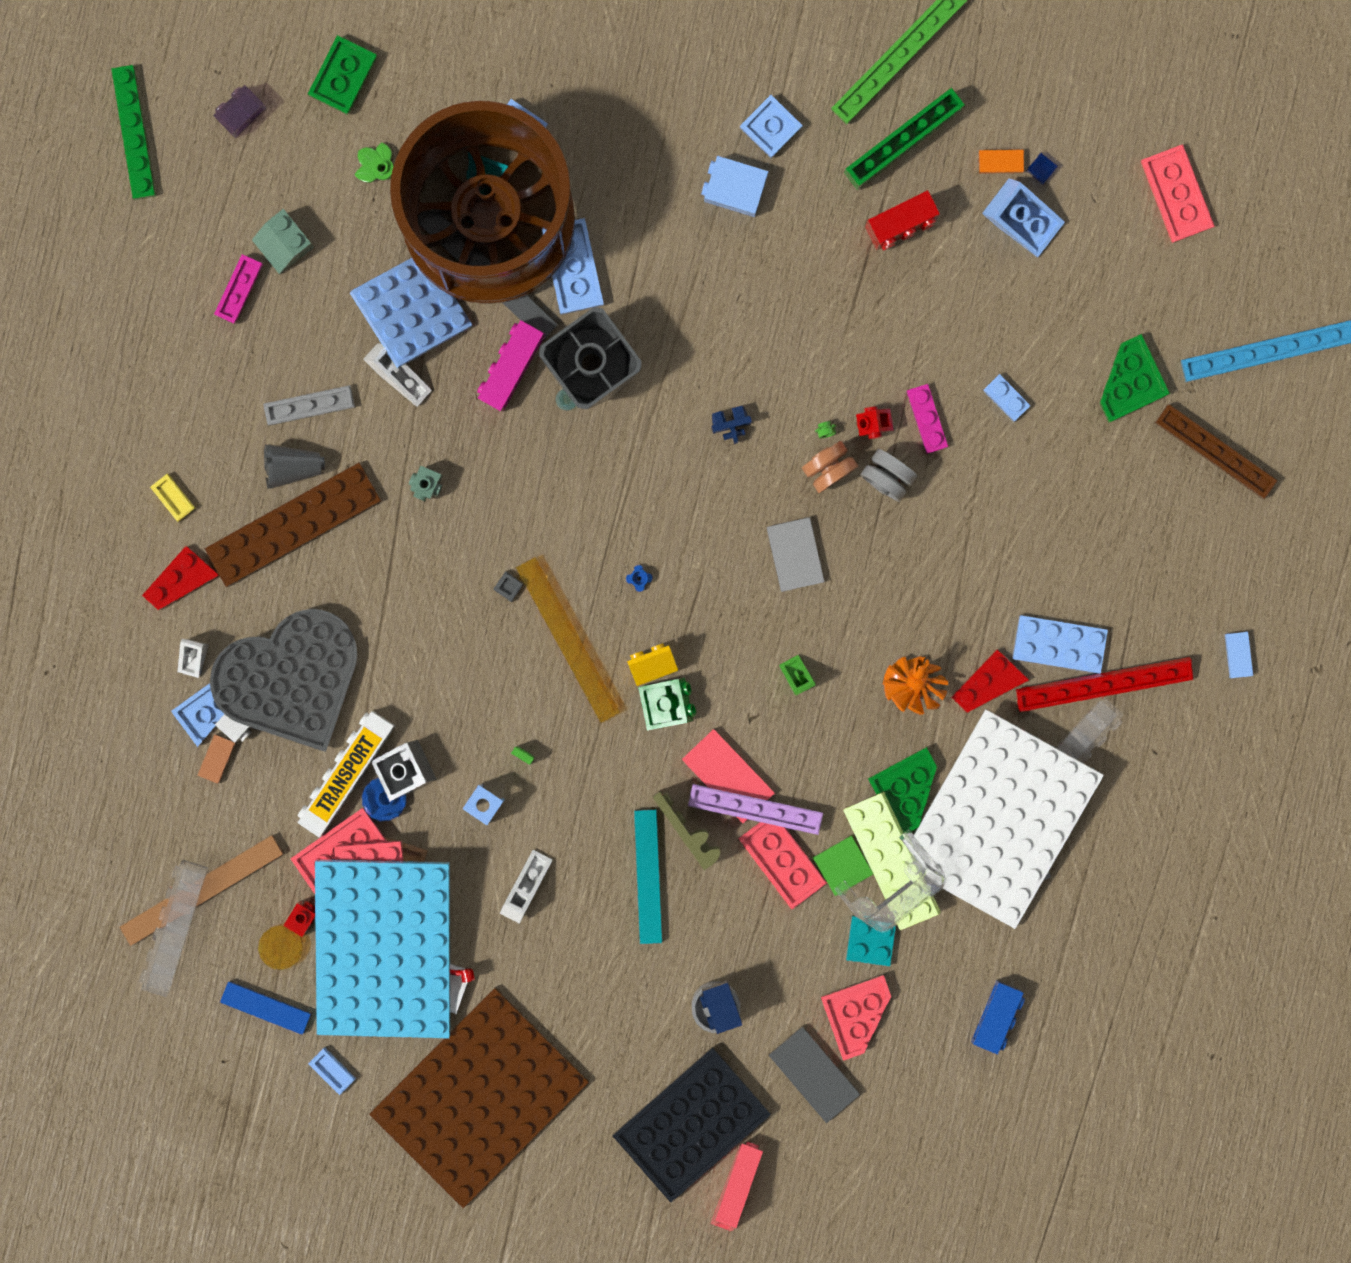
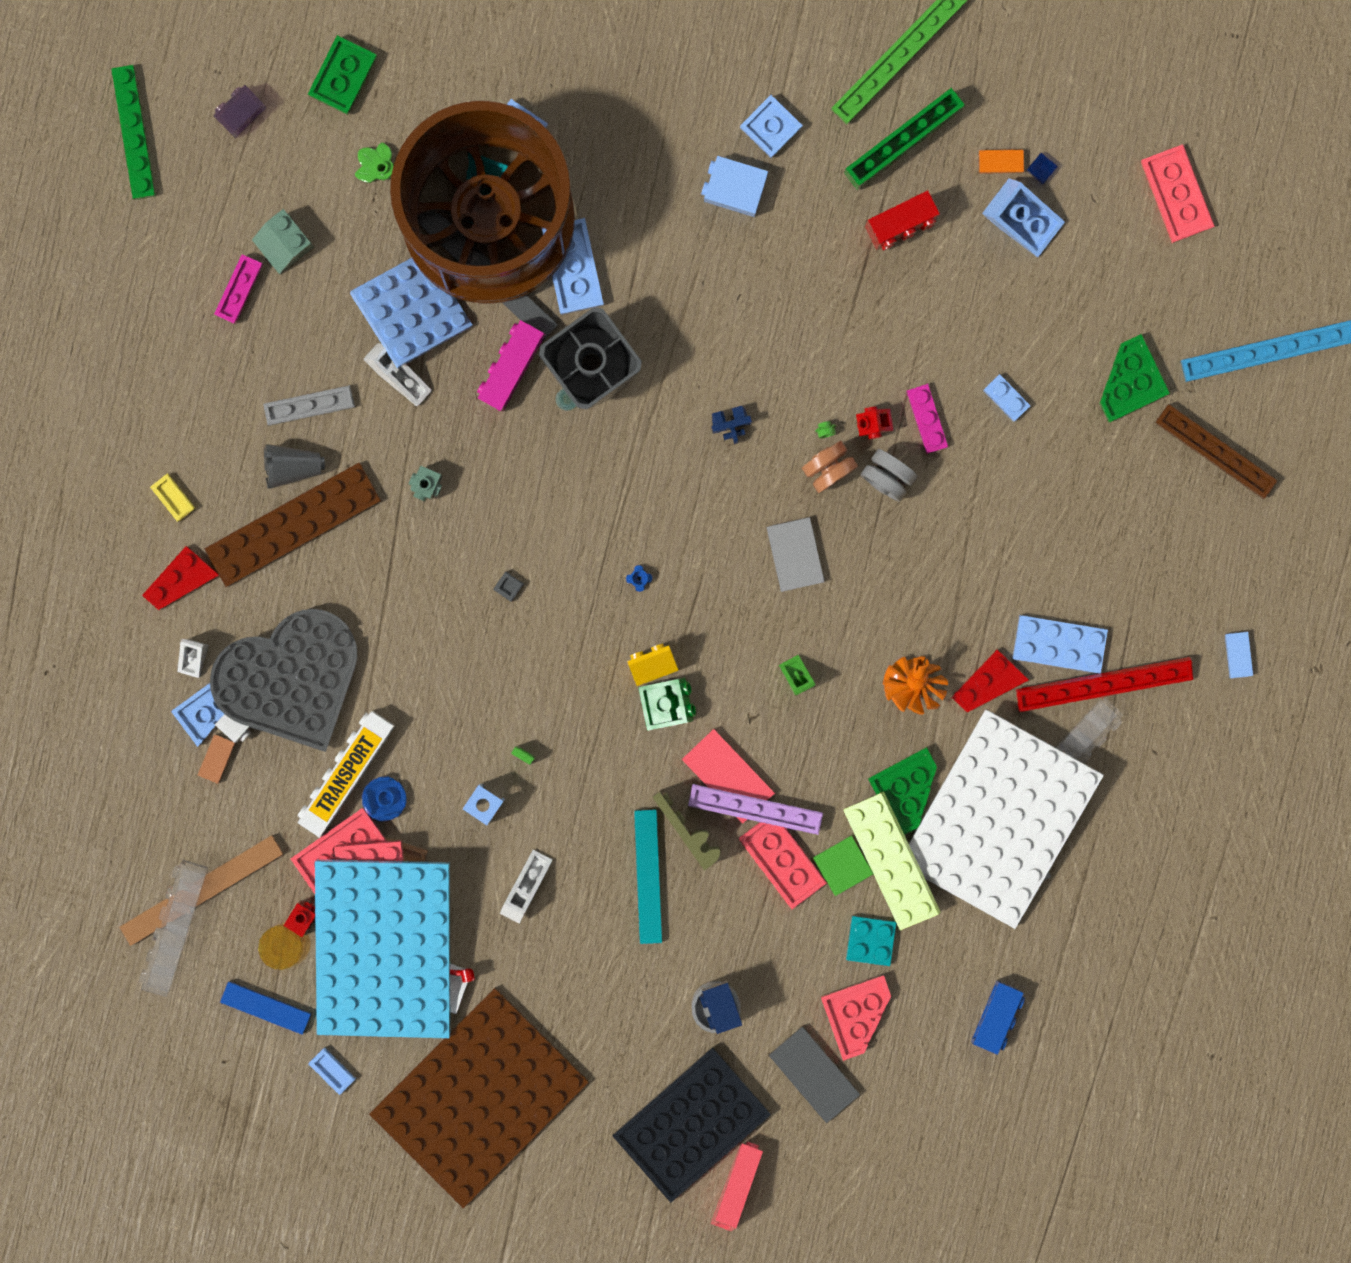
(403, 770): dark grey slope -> none
(568, 640): clear yellow plate -> none
(925, 881): clear windscreen -> none

